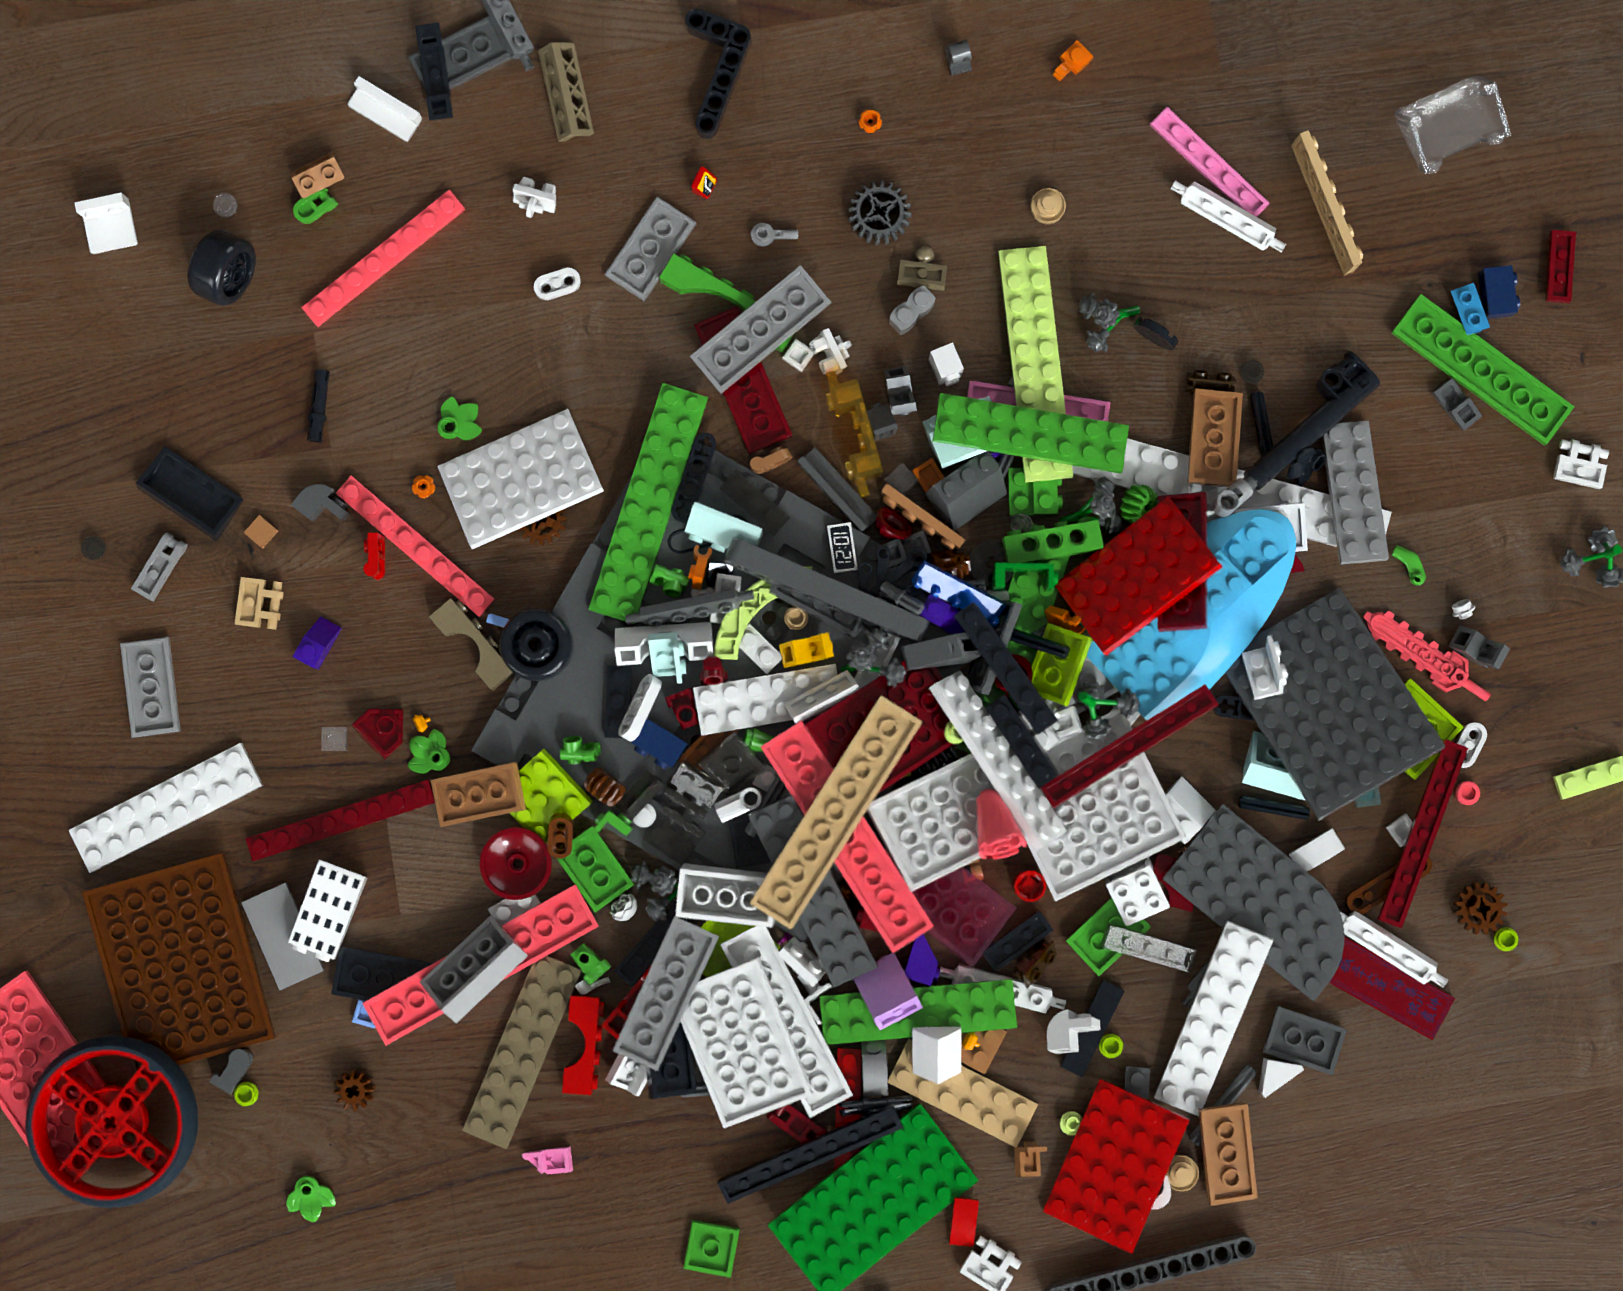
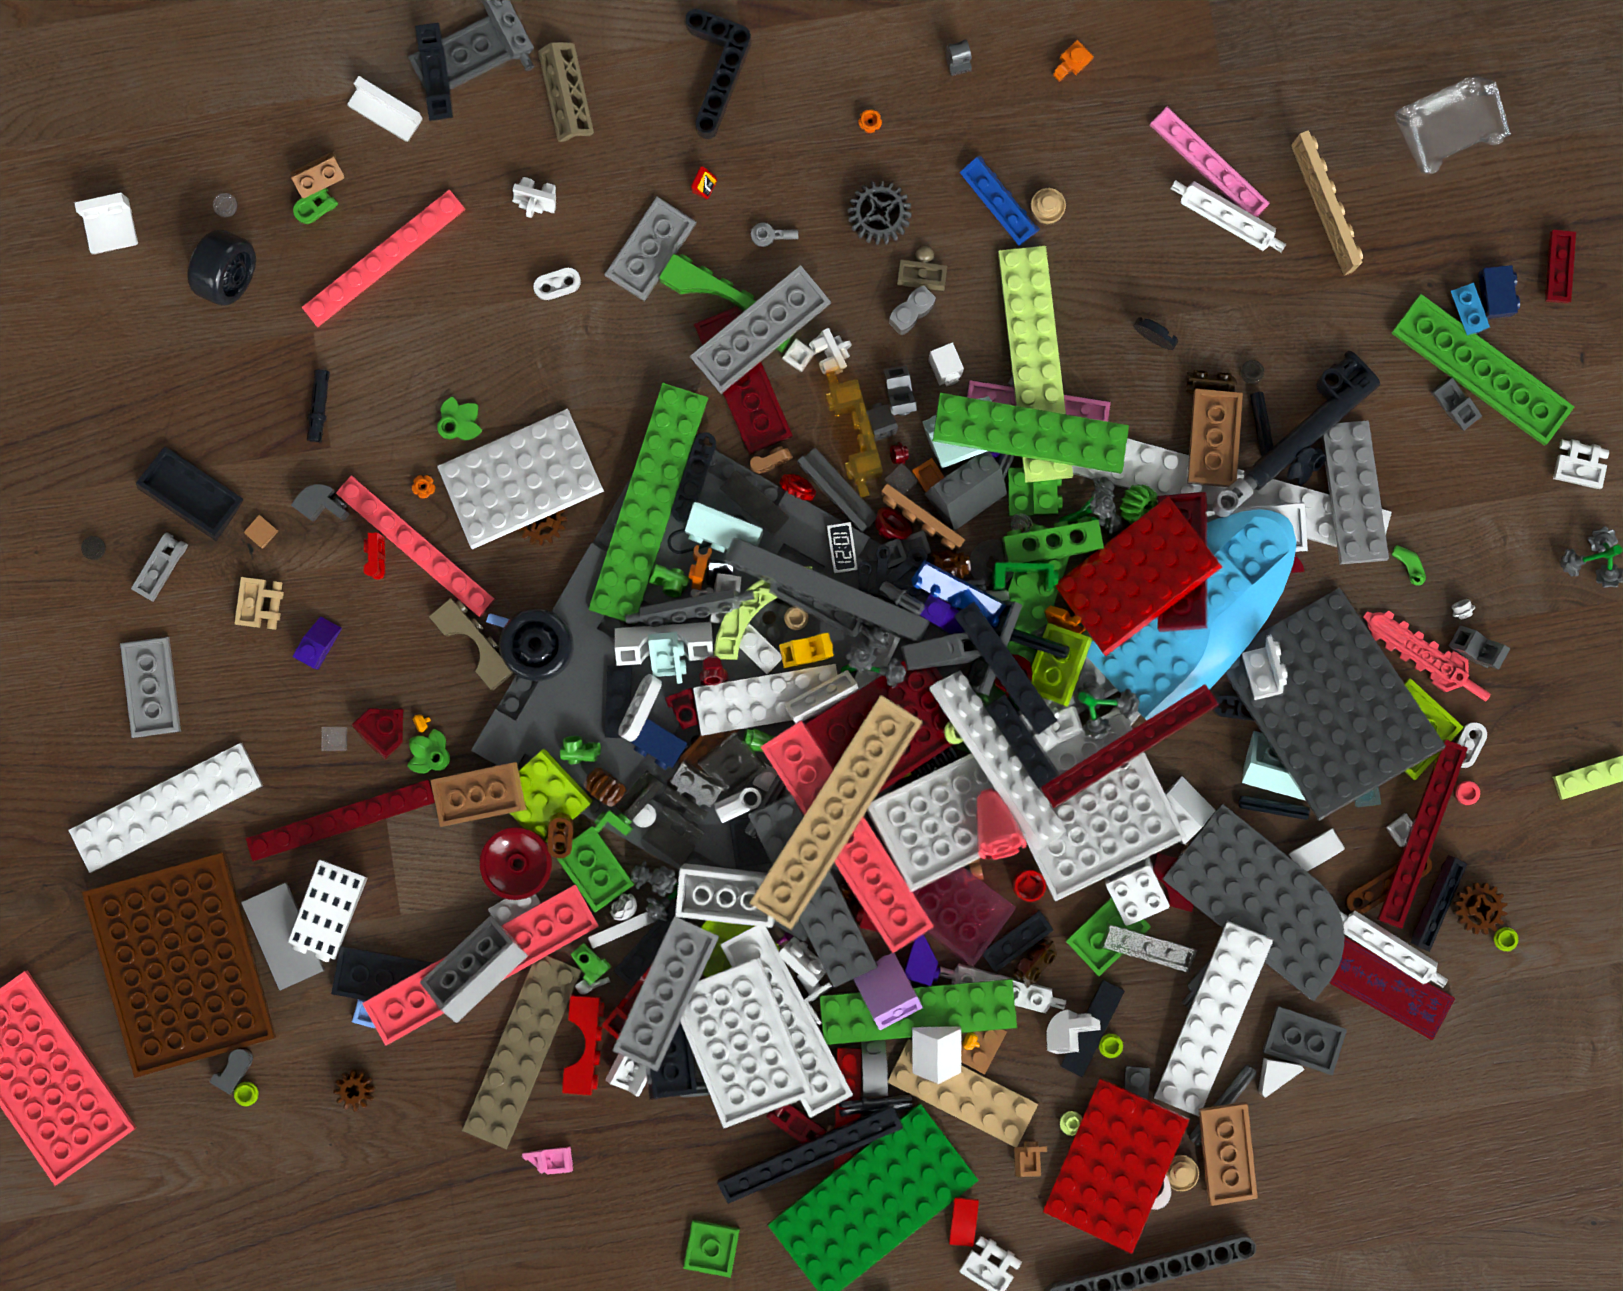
(58, 1079): red wheel -> none
(312, 1201): bright green plate -> none
(620, 929): none -> white beam
(798, 486): none -> red gear
(899, 453): none -> dark red plate
(999, 200): none -> blue hinge
(1106, 315): dark grey plant -> none
(1438, 903): none -> black plate

